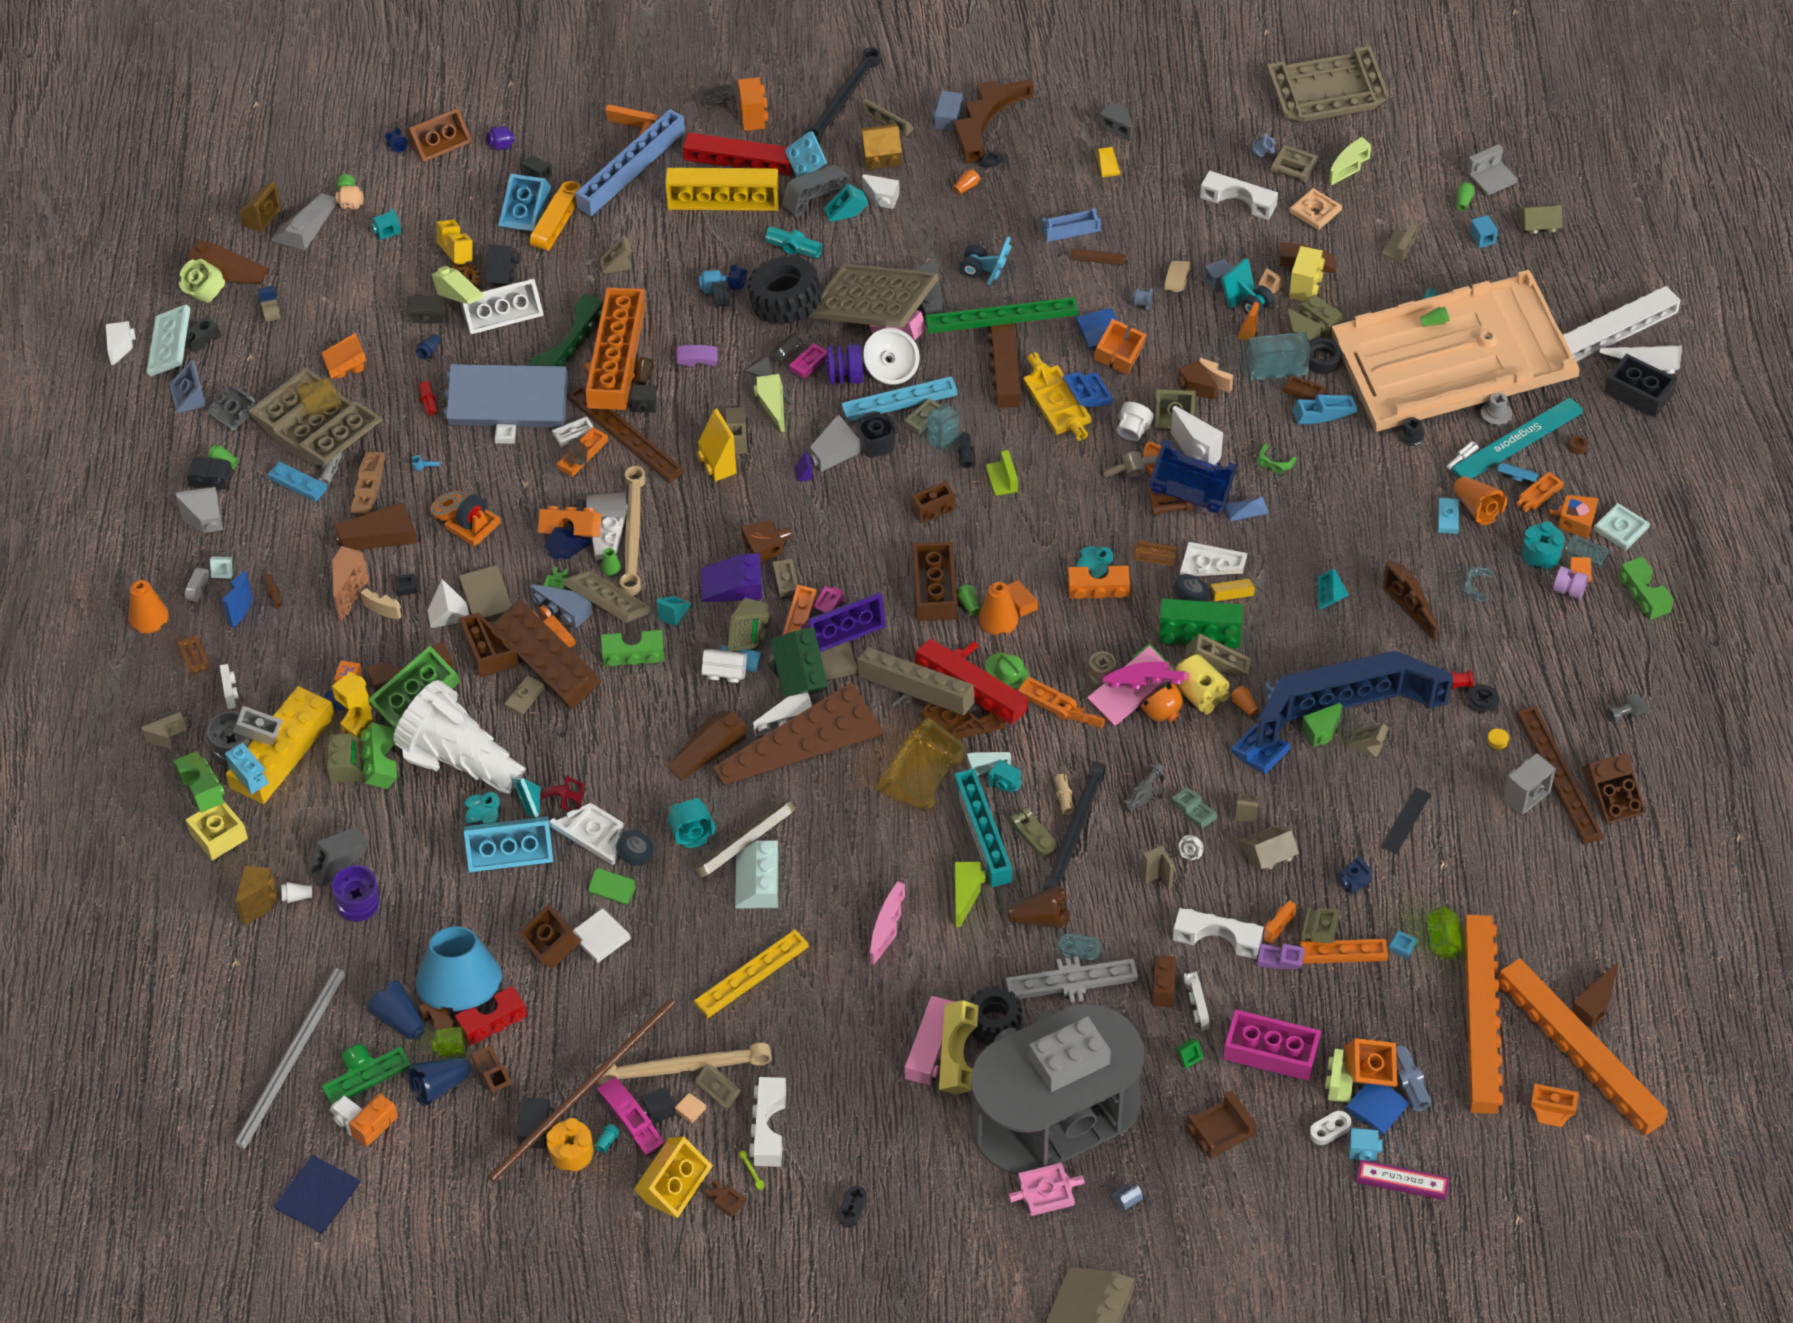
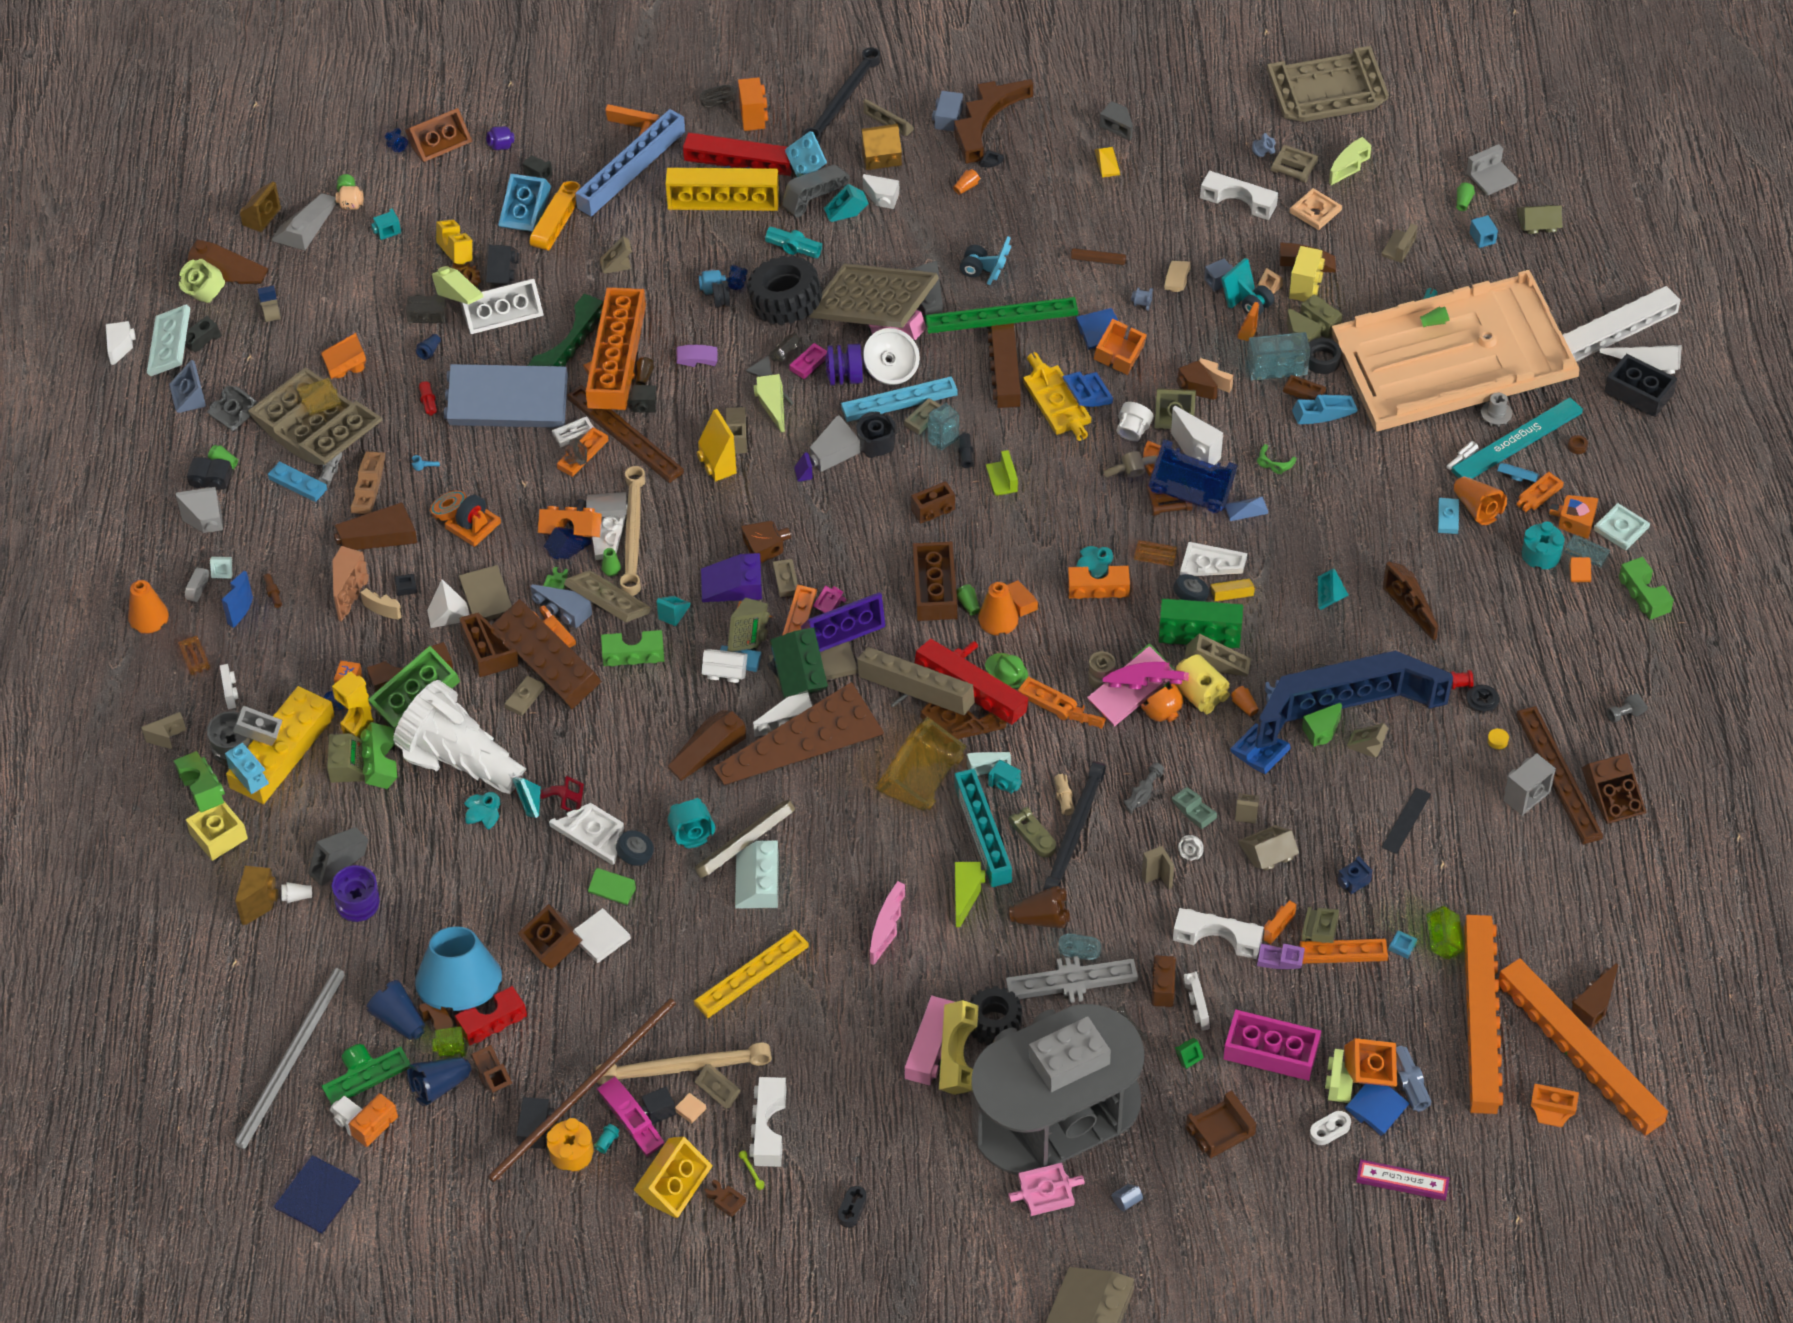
(505, 433): white tile -> none
(508, 844): medium azure slope -> none
(1071, 225): medium blue container -> none
(1364, 1144): medium azure brick -> none
(1412, 432): black piece -> none
(1468, 587): clear light blue cap -> none
(1569, 582): lavender wheel -> none

